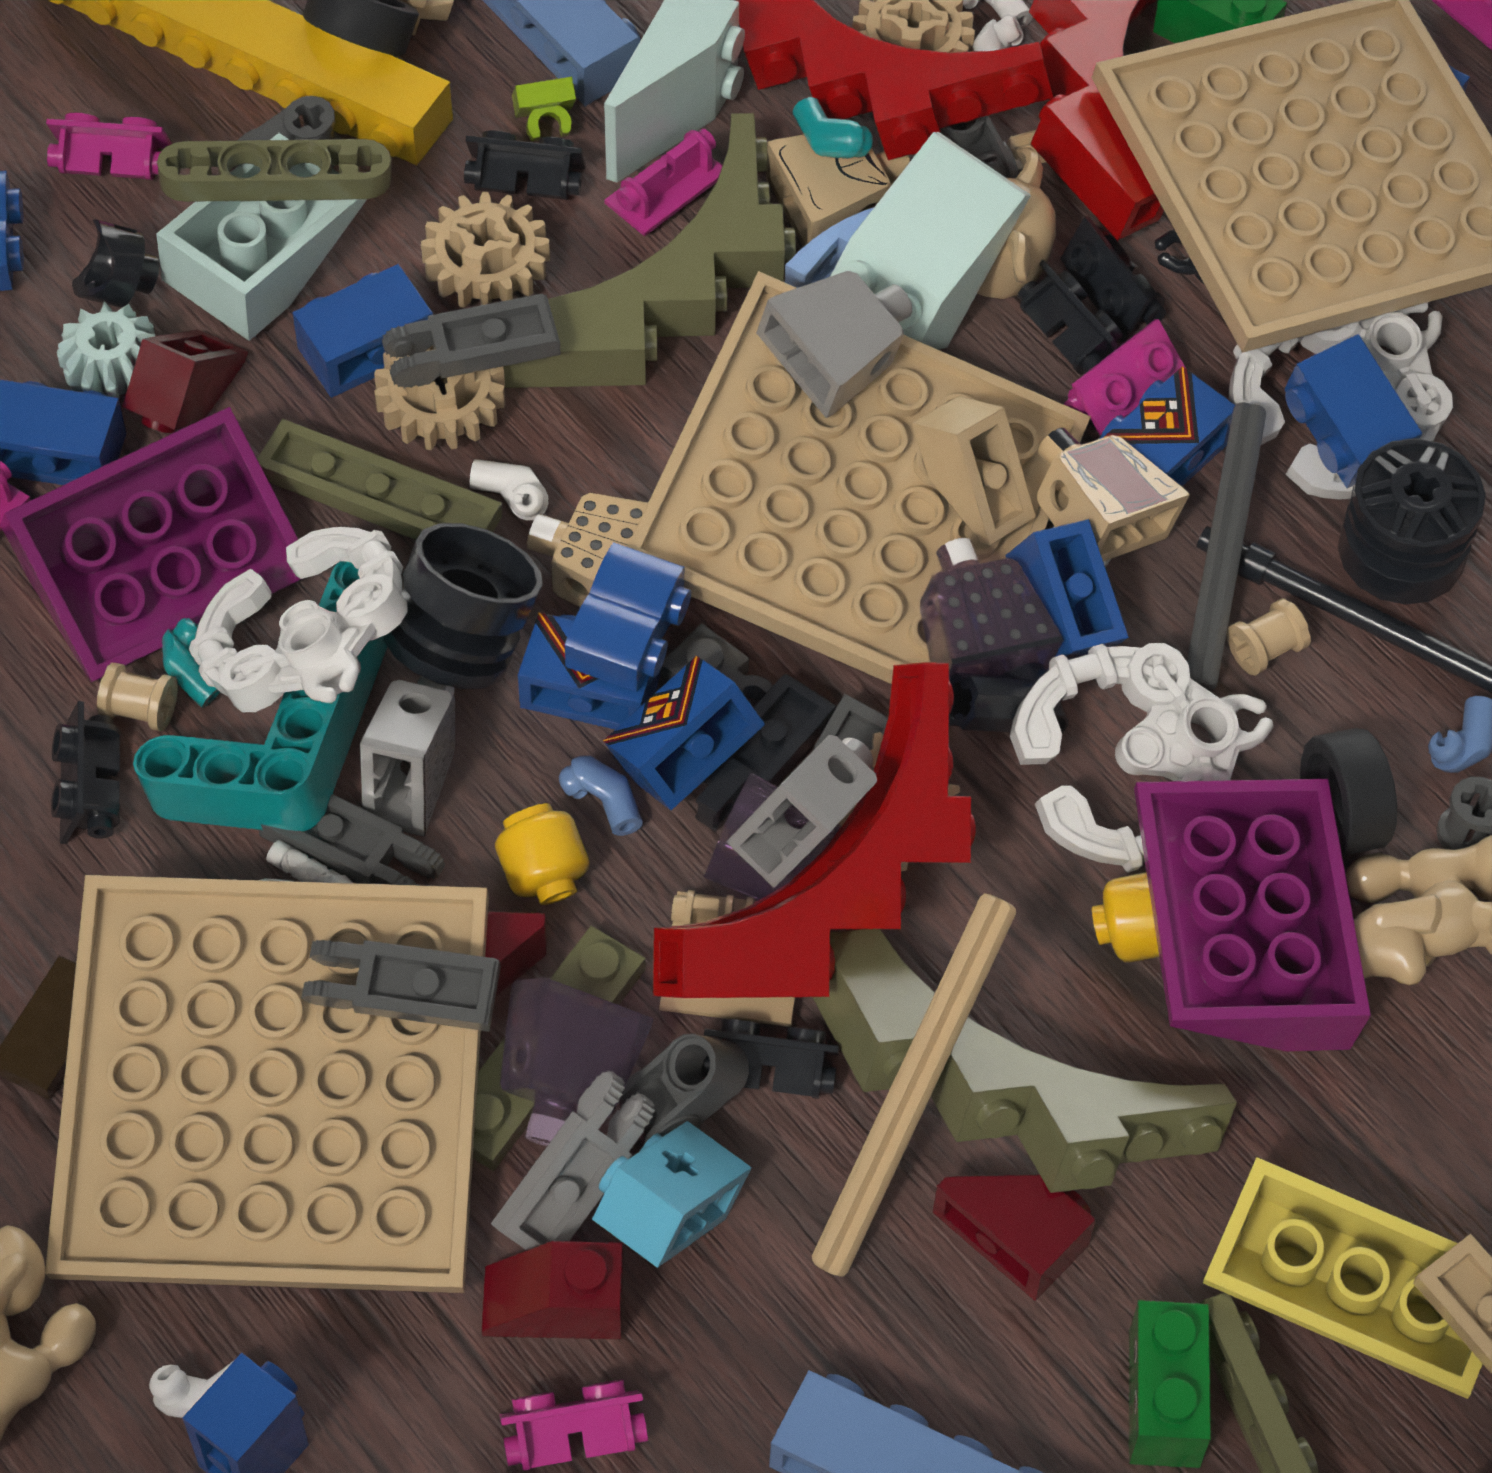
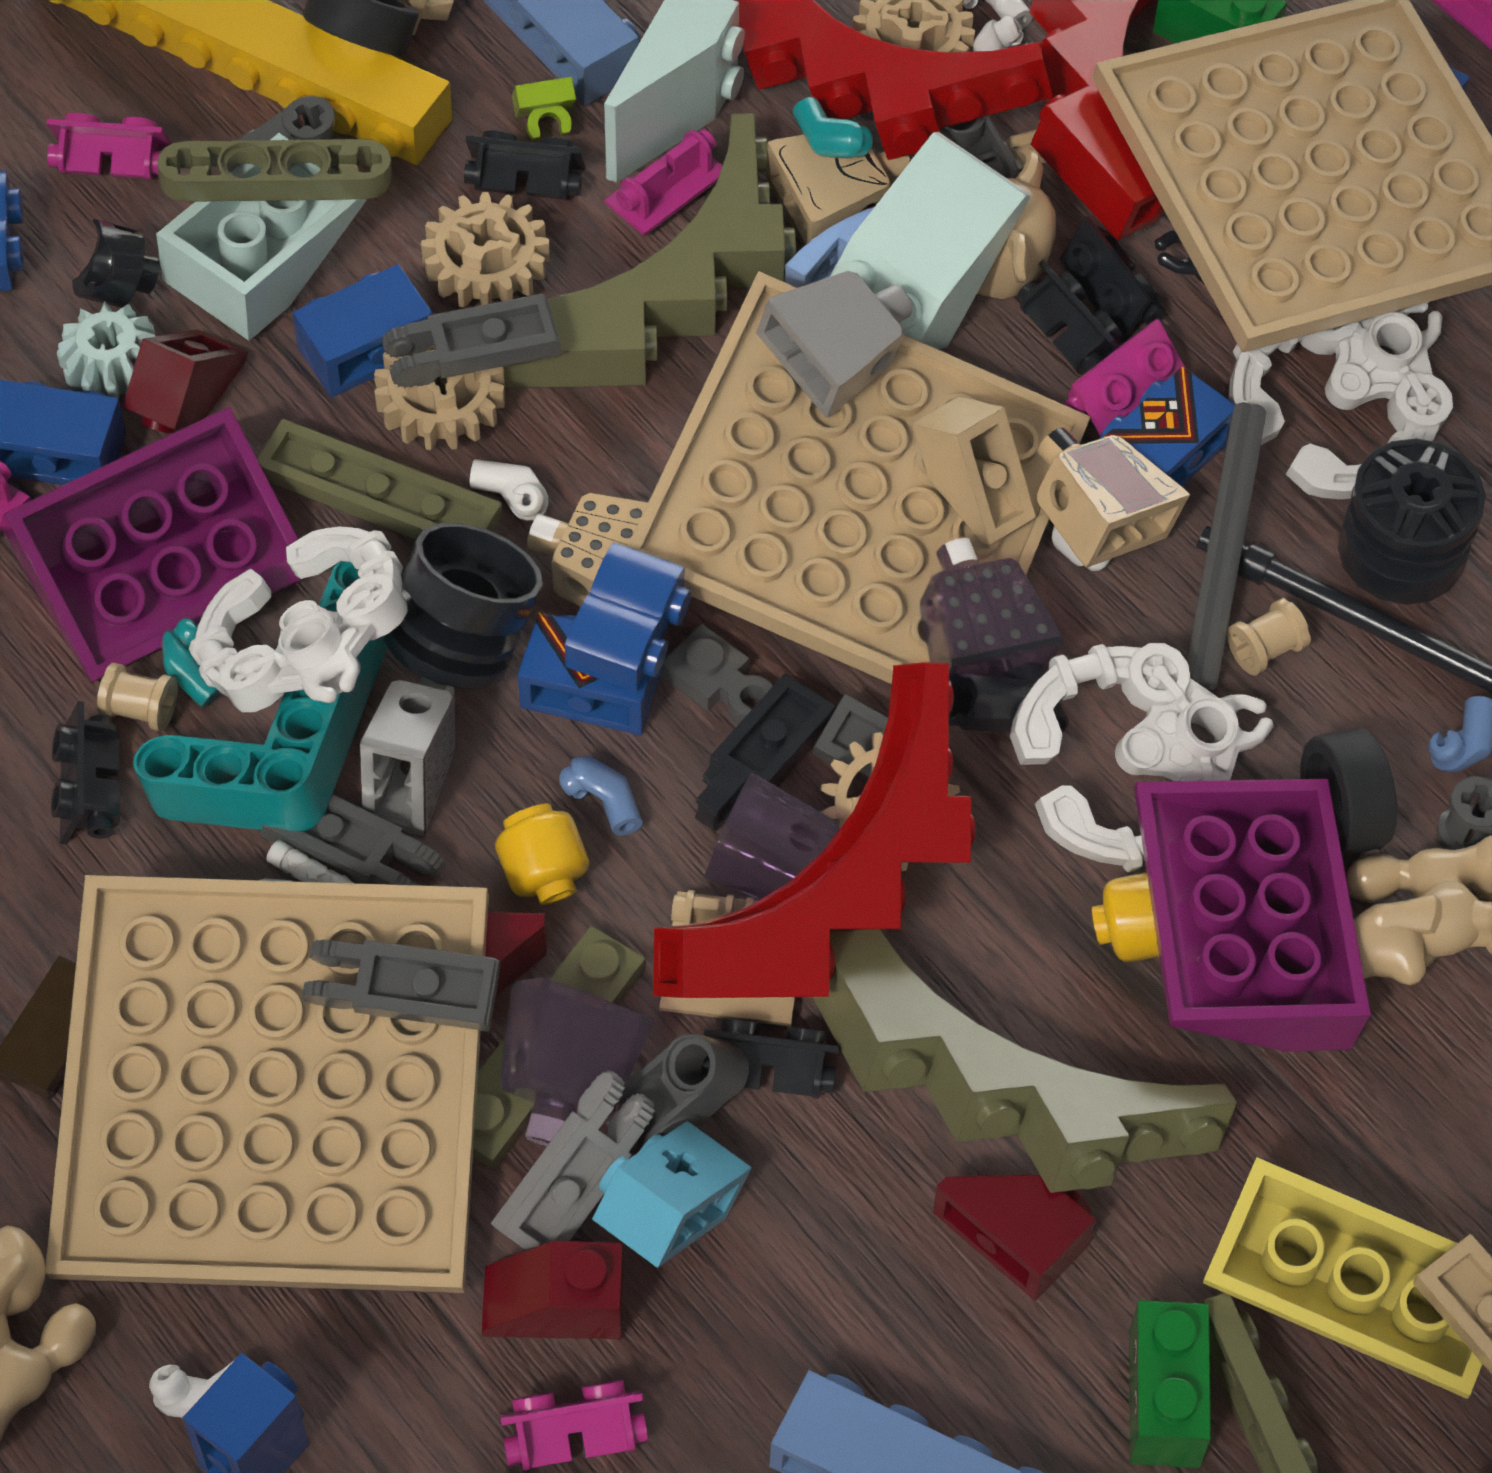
(684, 732): blue brick -> none
(822, 790): light grey torso -> none
(913, 1085): tan axle -> none
(1073, 586): blue brick -> none
(1347, 406): blue brick -> none

